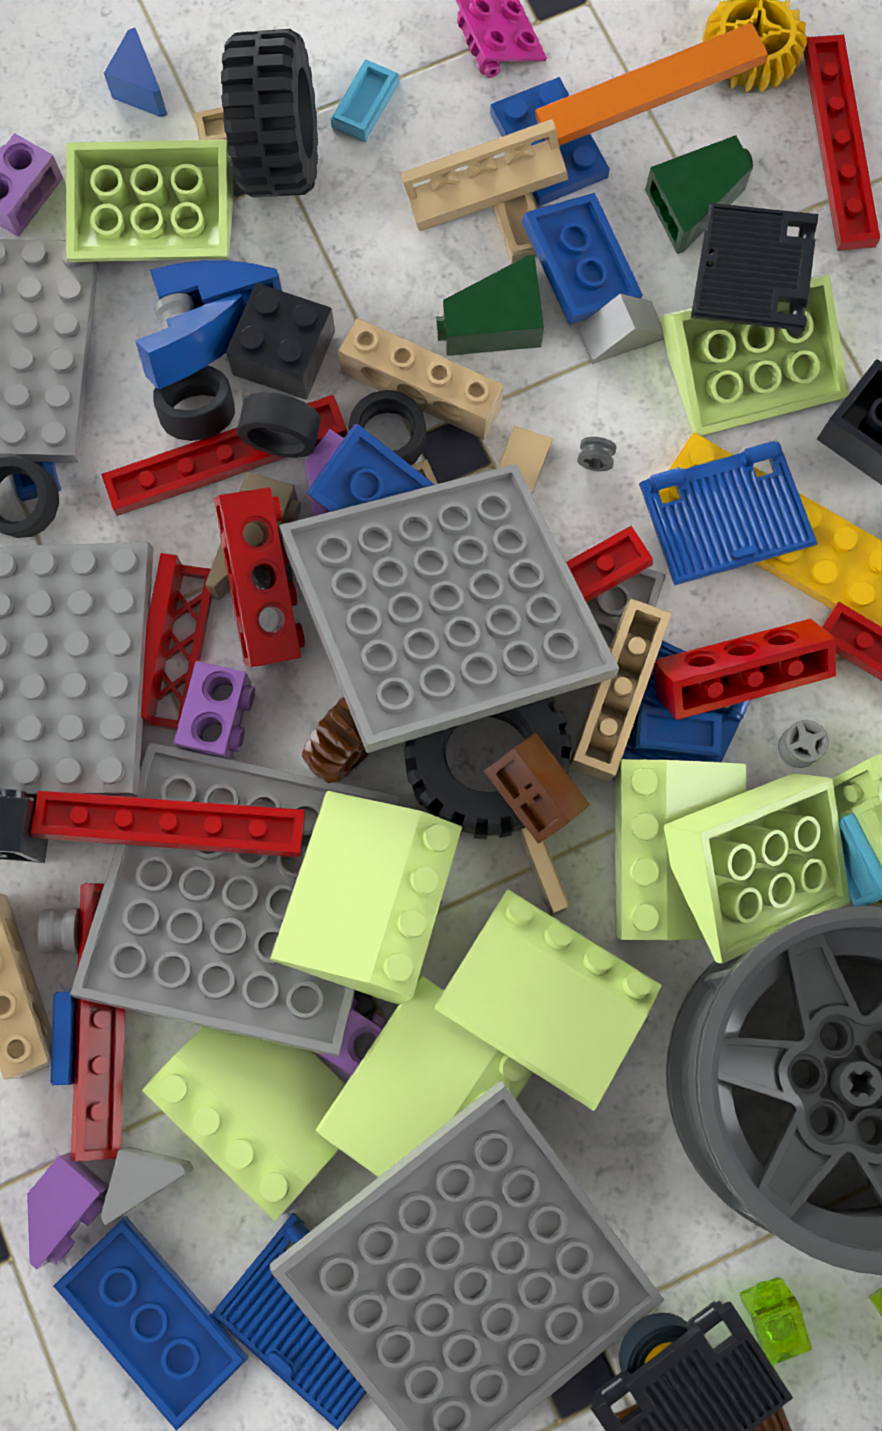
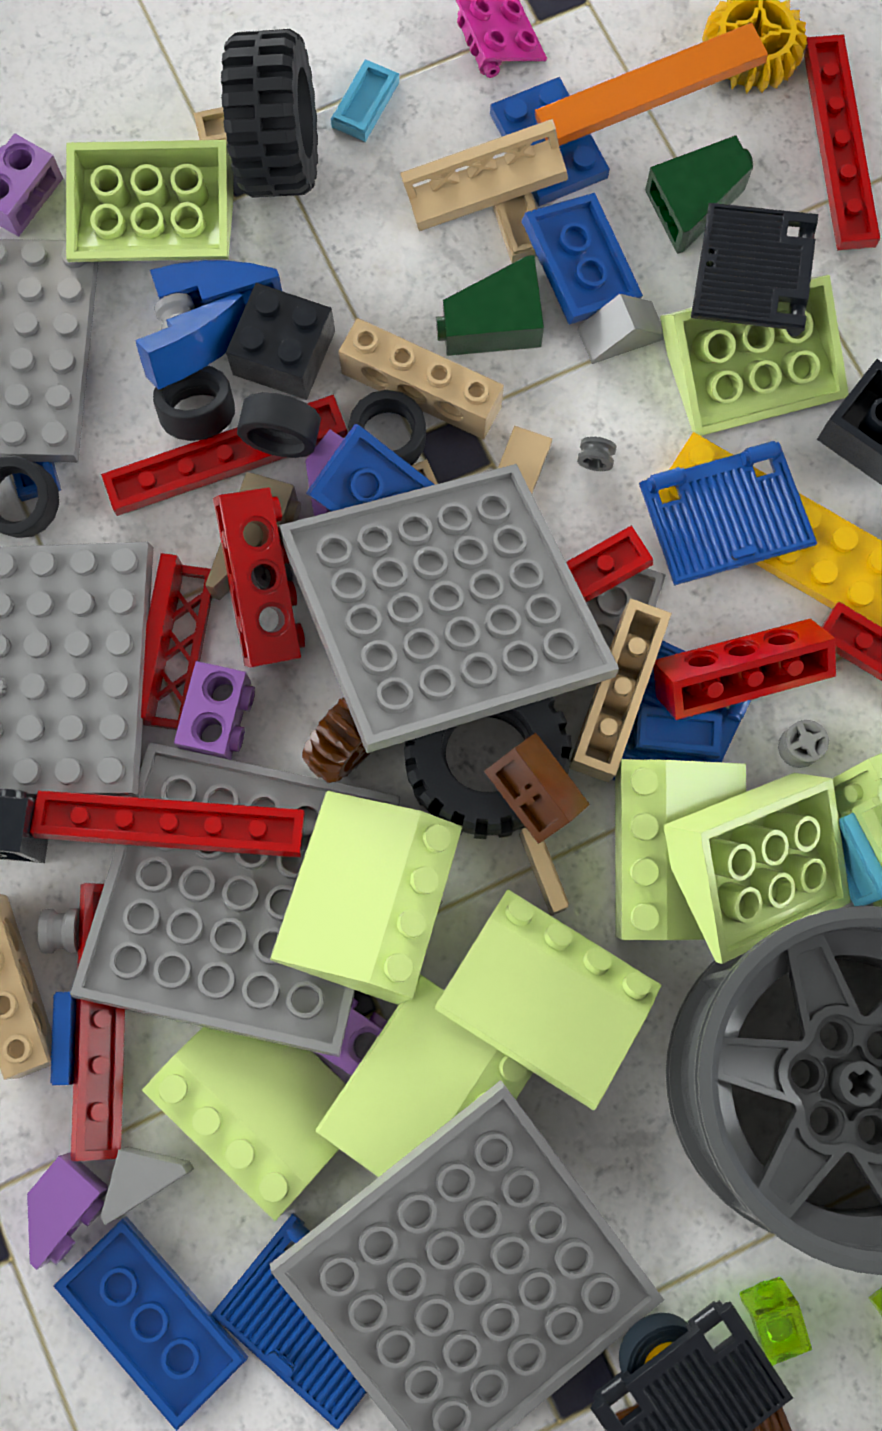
(132, 78): blue slope -> none

